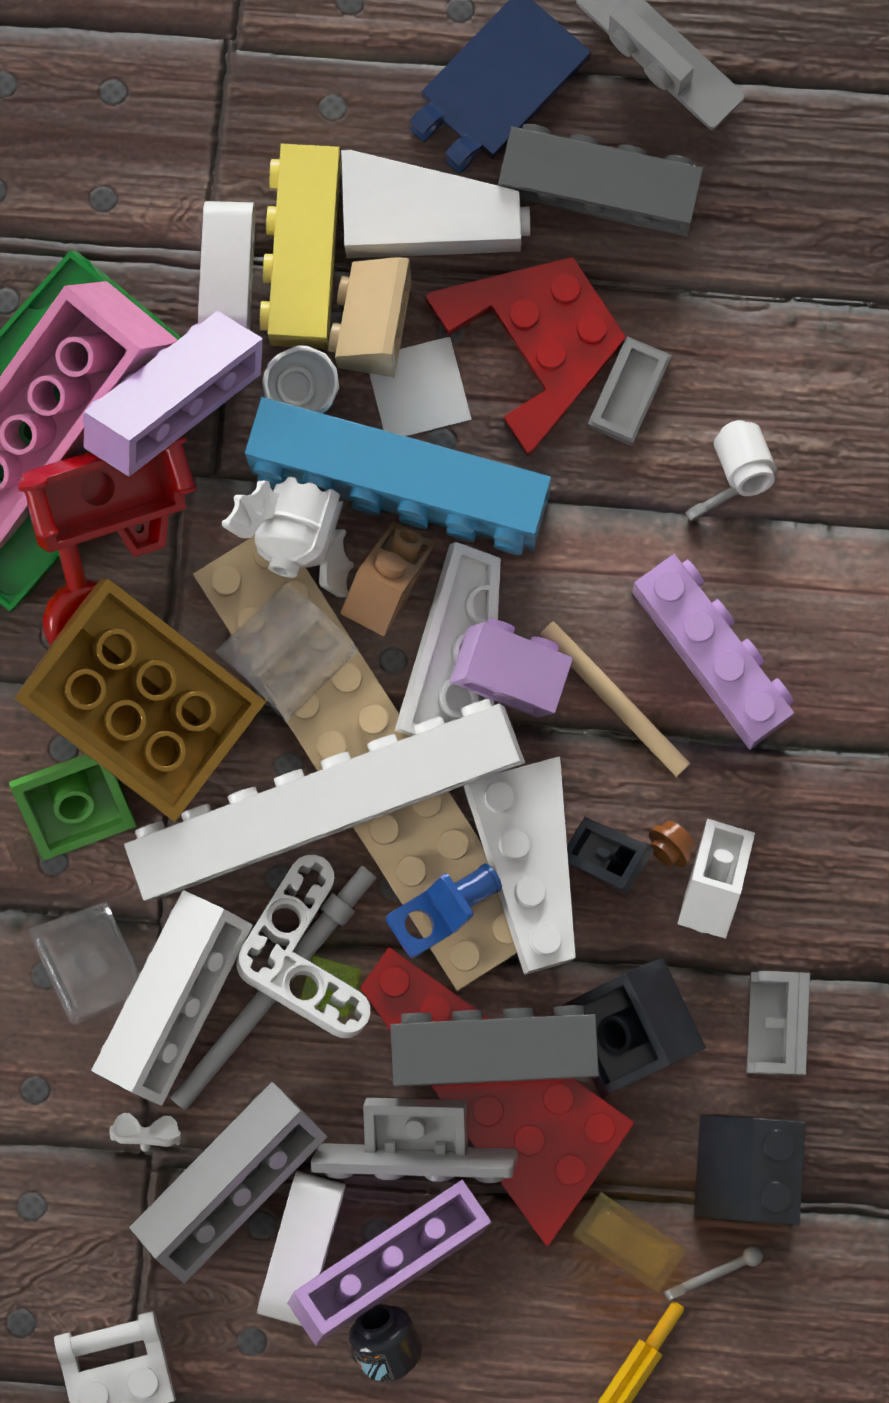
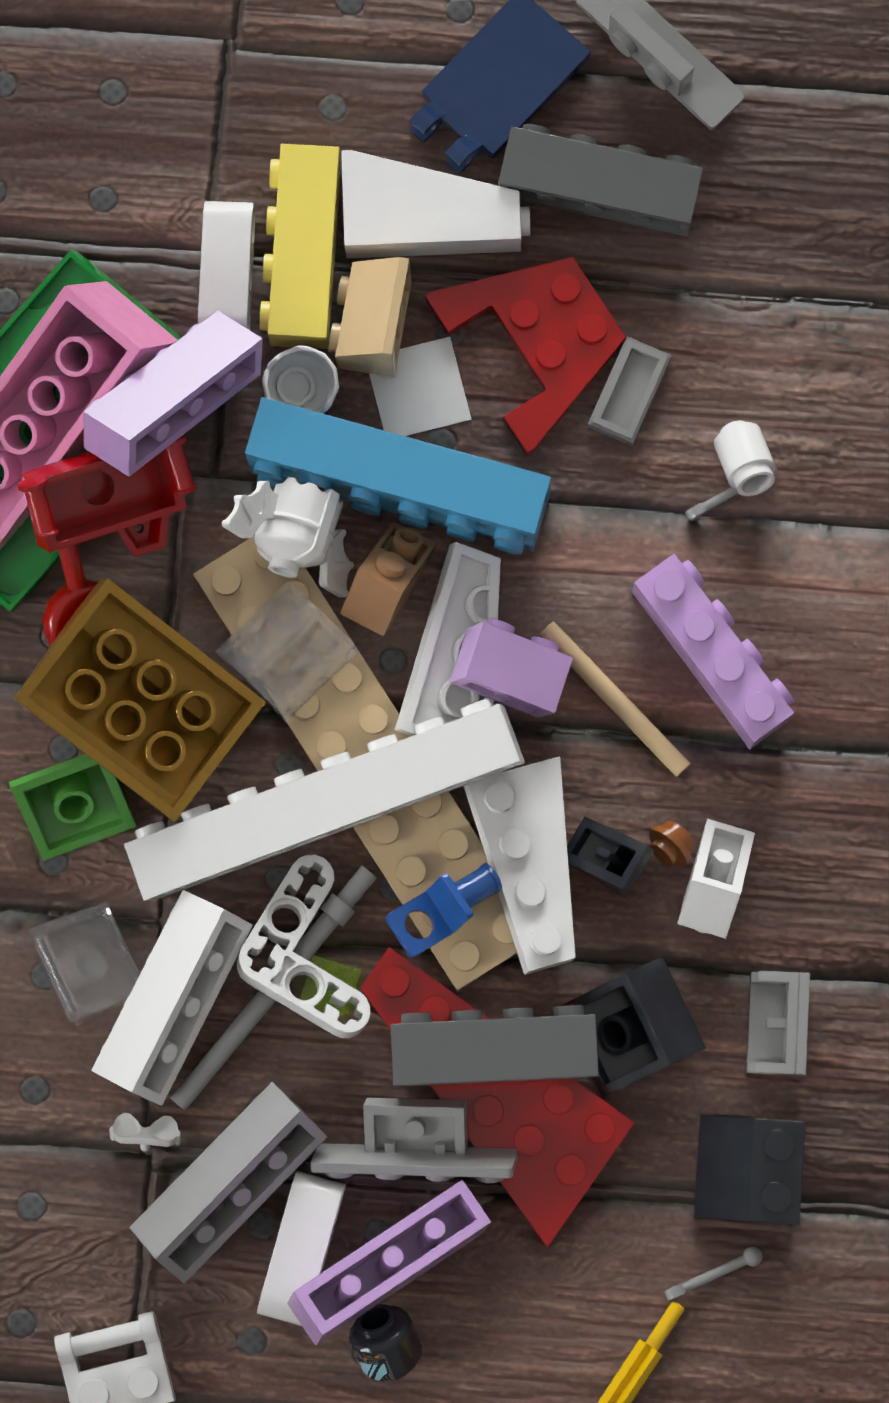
(629, 1242): clear yellow brick -> none

